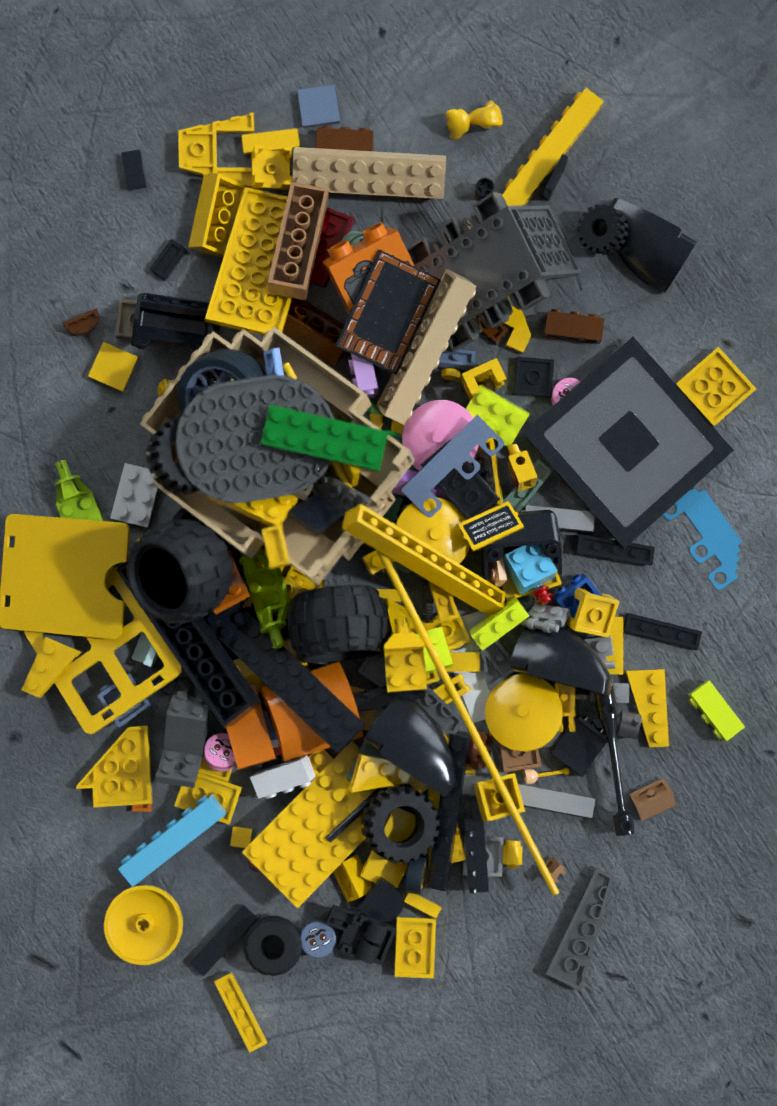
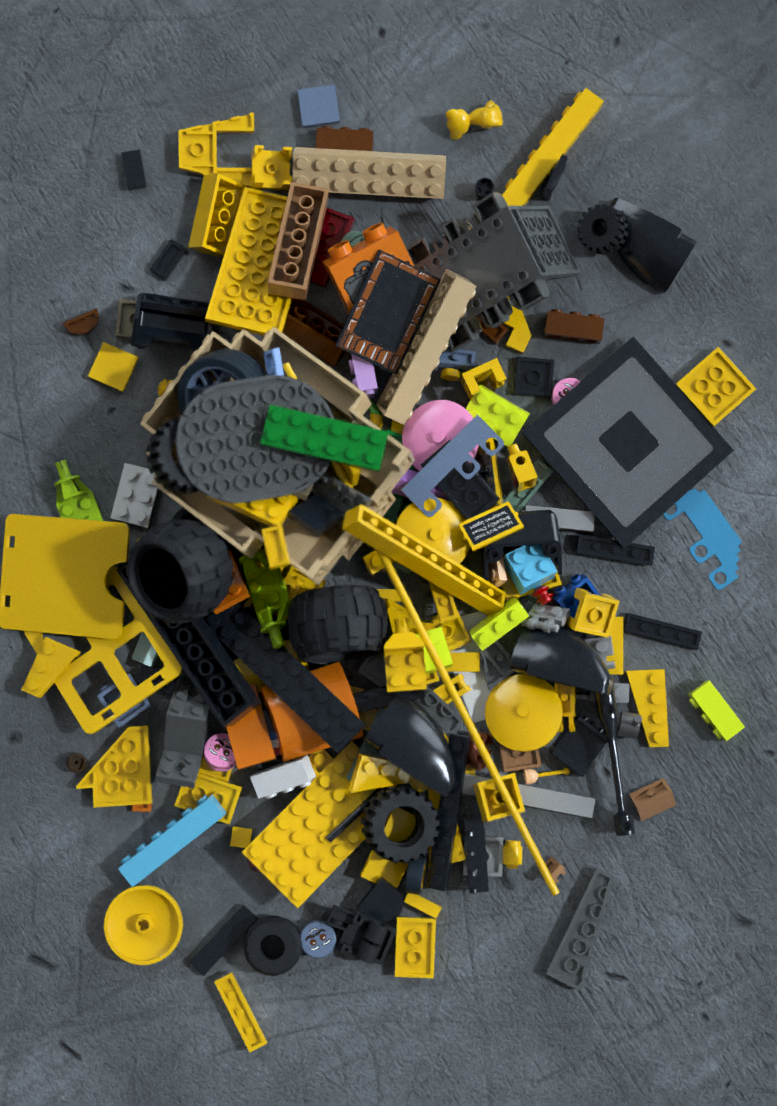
(76, 762): none -> dark brown tile
(271, 140): yellow tile -> none
(349, 878): yellow panel -> none

